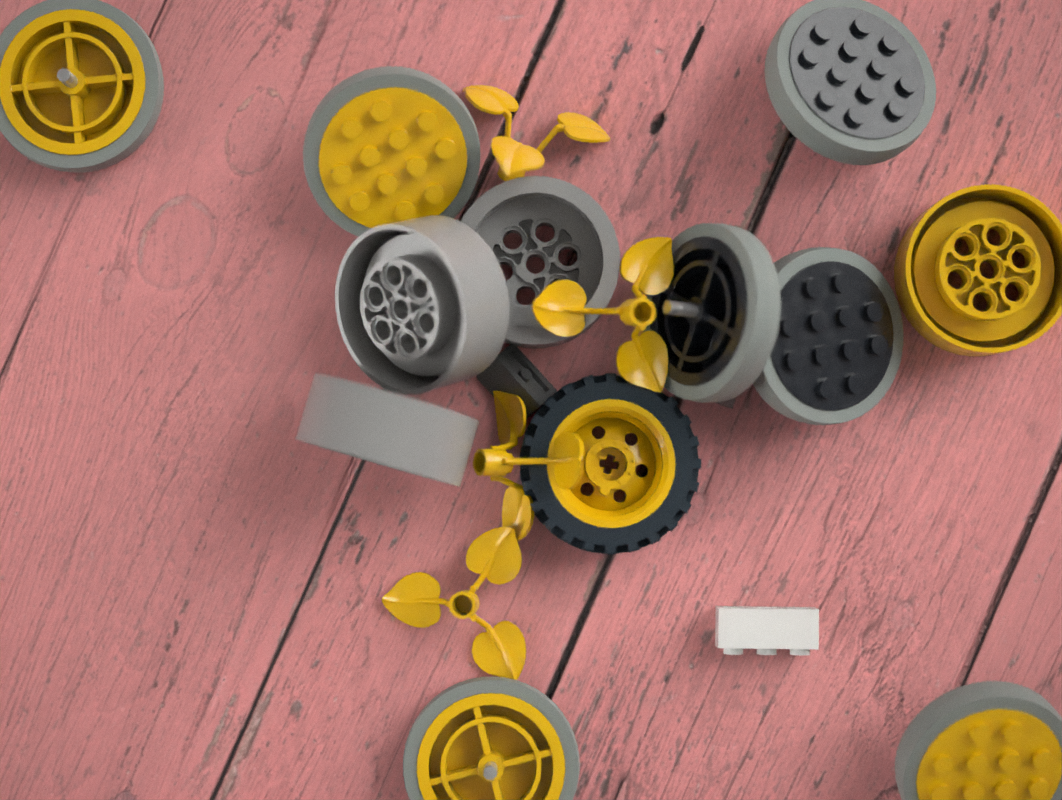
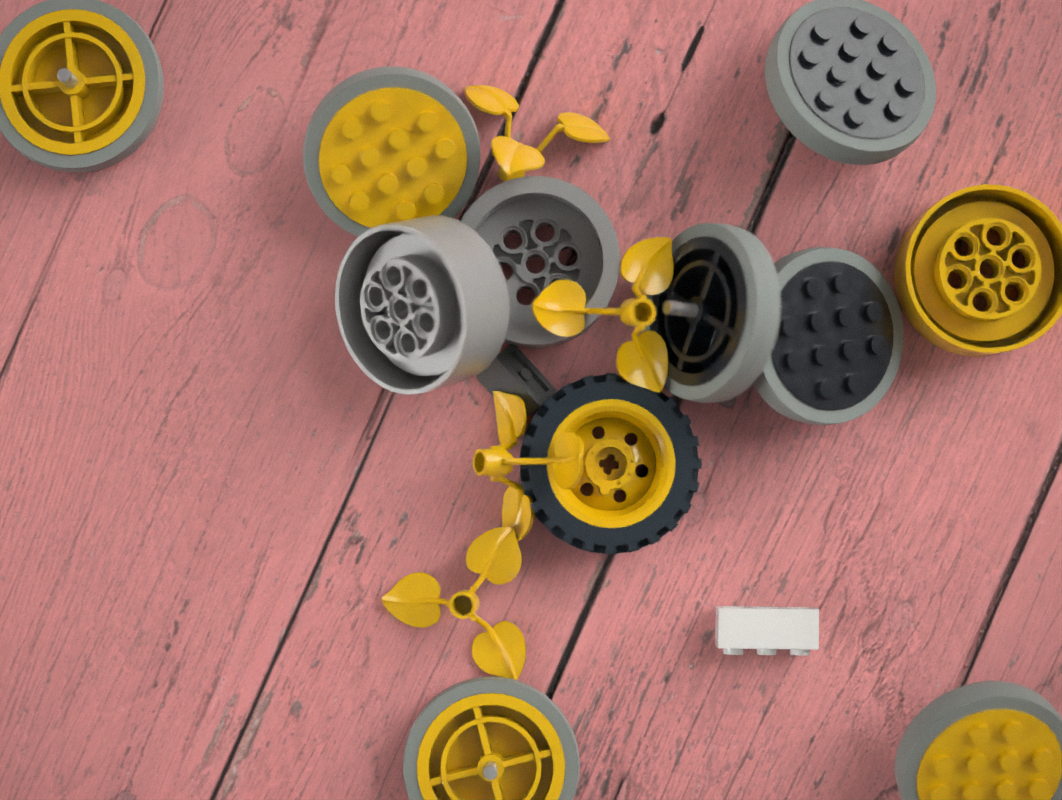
(387, 429): light grey wheel -> none

